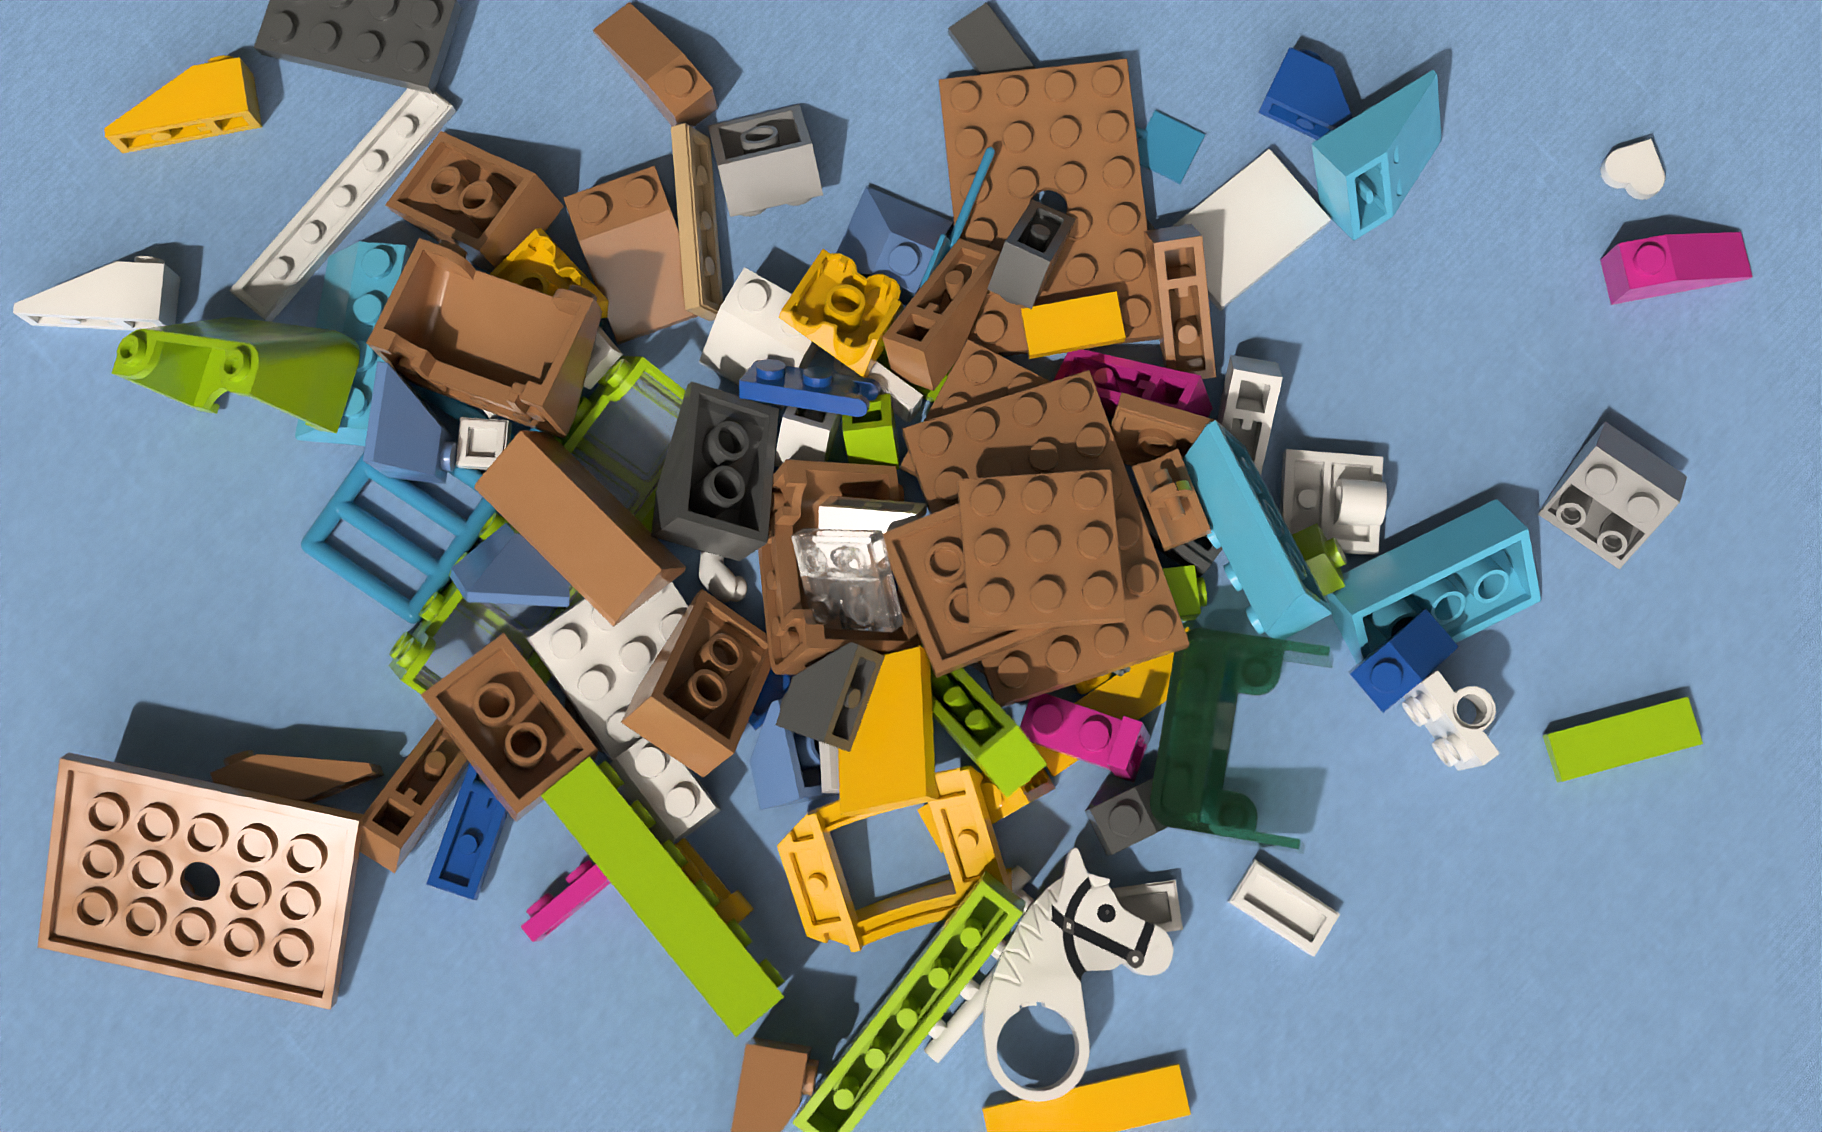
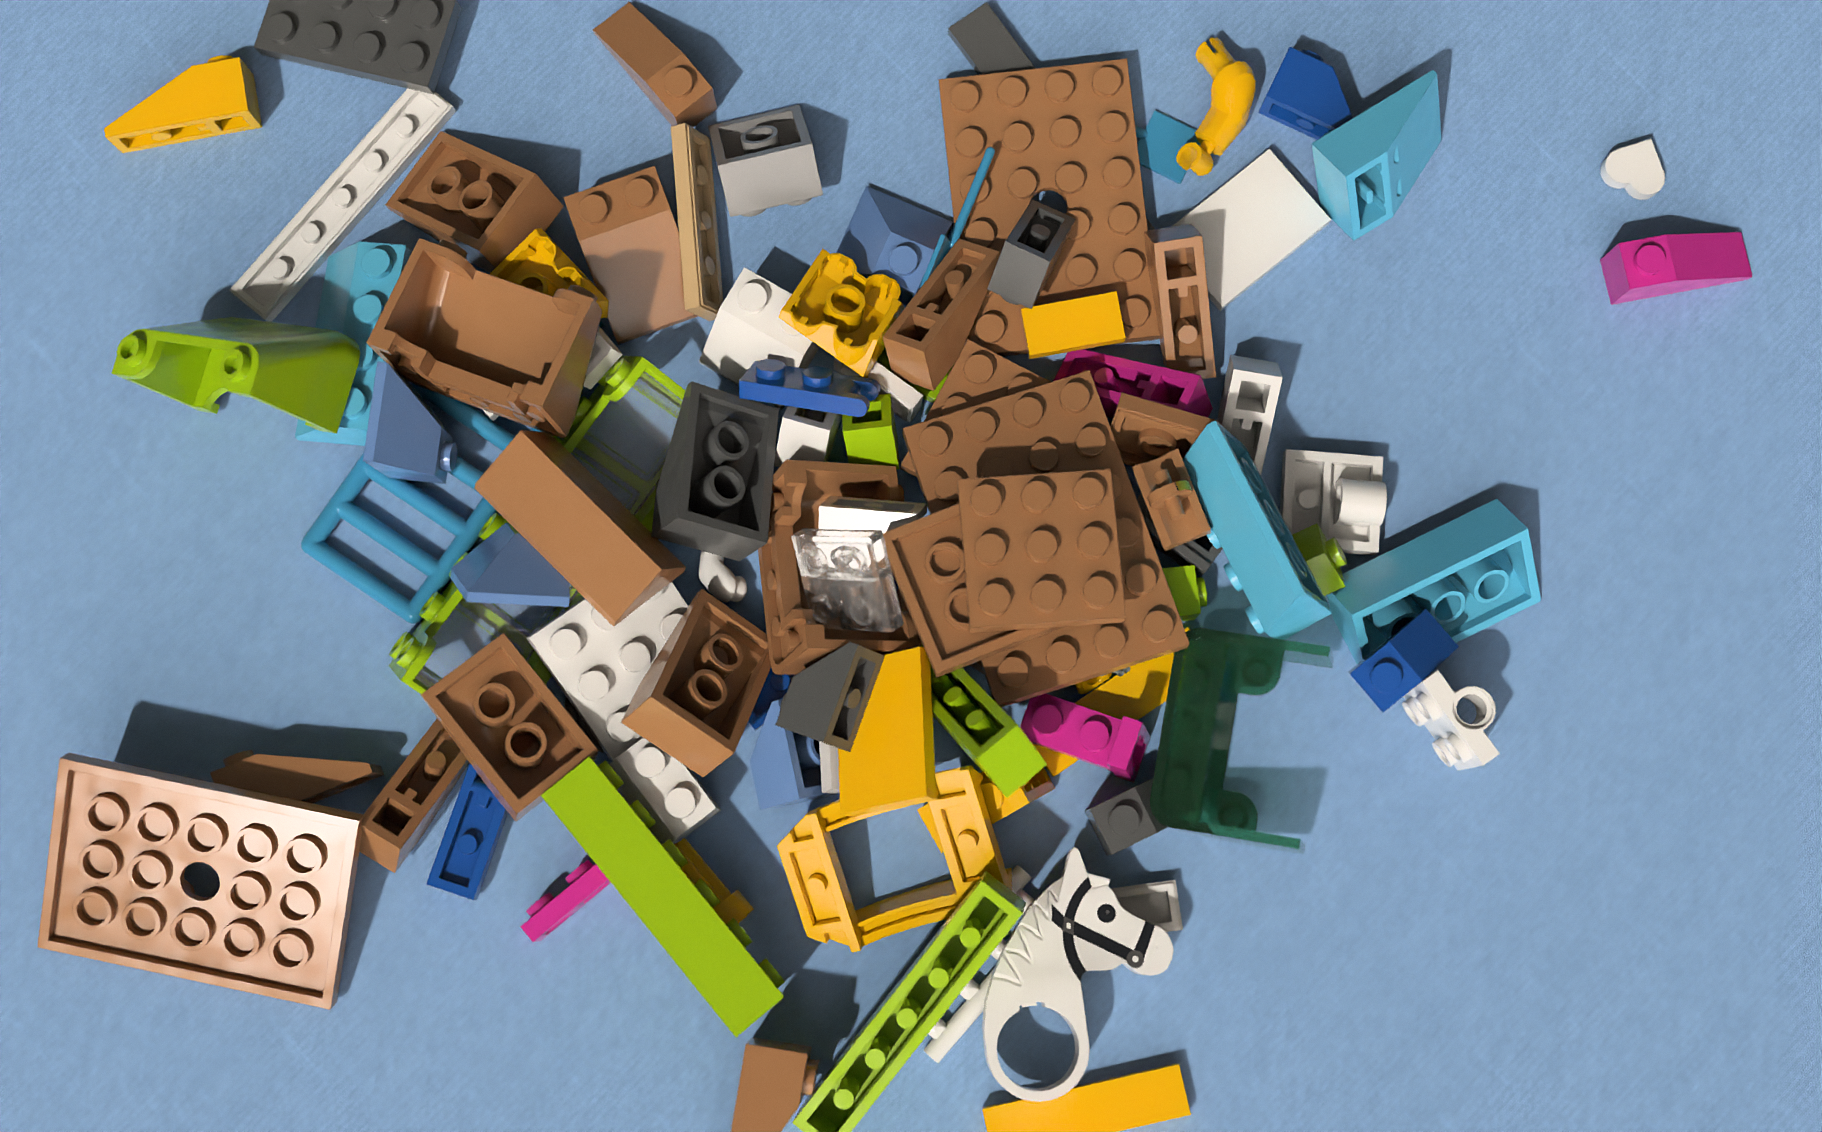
(110, 297): white slope -> none
(481, 441): white tile -> none
(1230, 106): none -> yellow arm
(1283, 907): white tile -> none
(1613, 495): light grey slope -> none
(1622, 739): lime tile -> none

